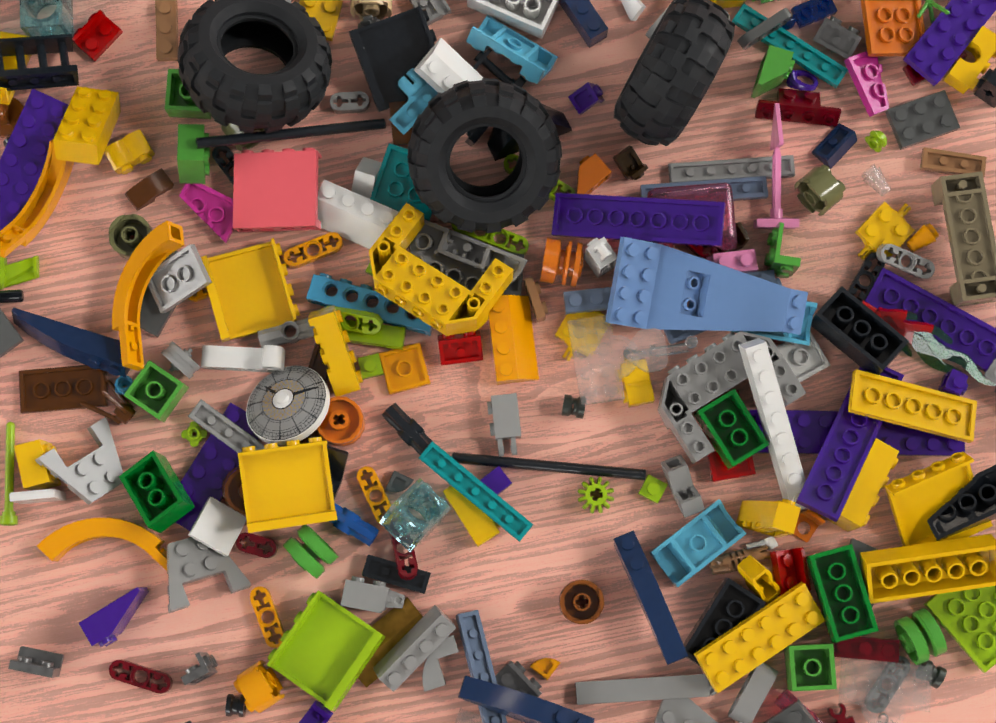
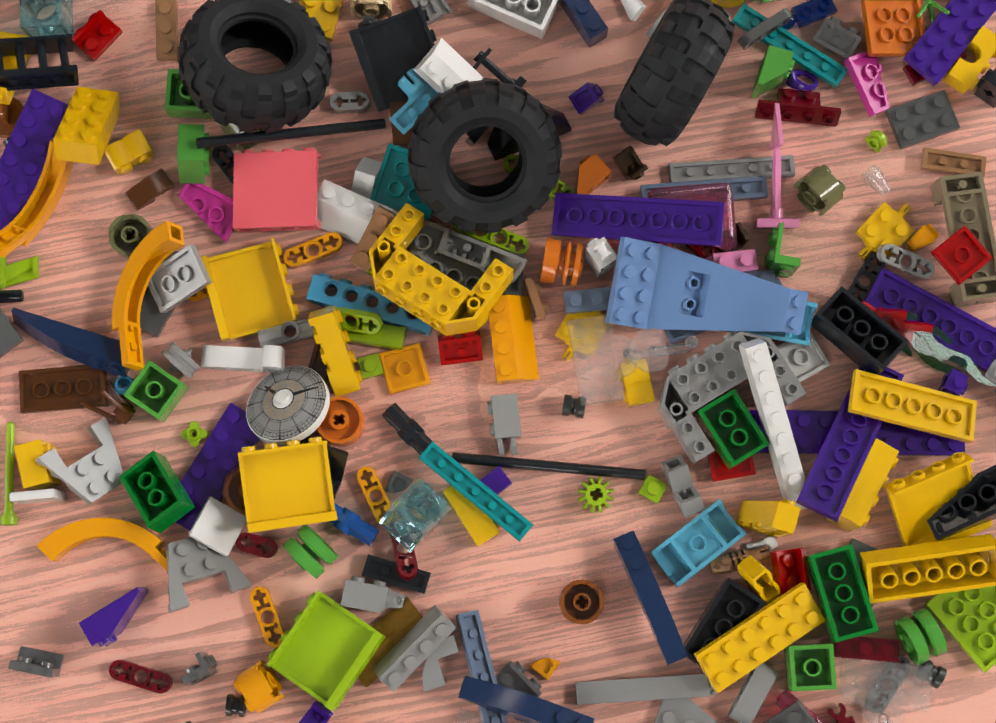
(223, 427): light grey tile -> none
(376, 226): none -> medium nougat plate
(534, 59): medium azure piece -> none
(813, 519): orange bracket -> none
(835, 145): dark blue slope -> none
(961, 255): none -> red tile

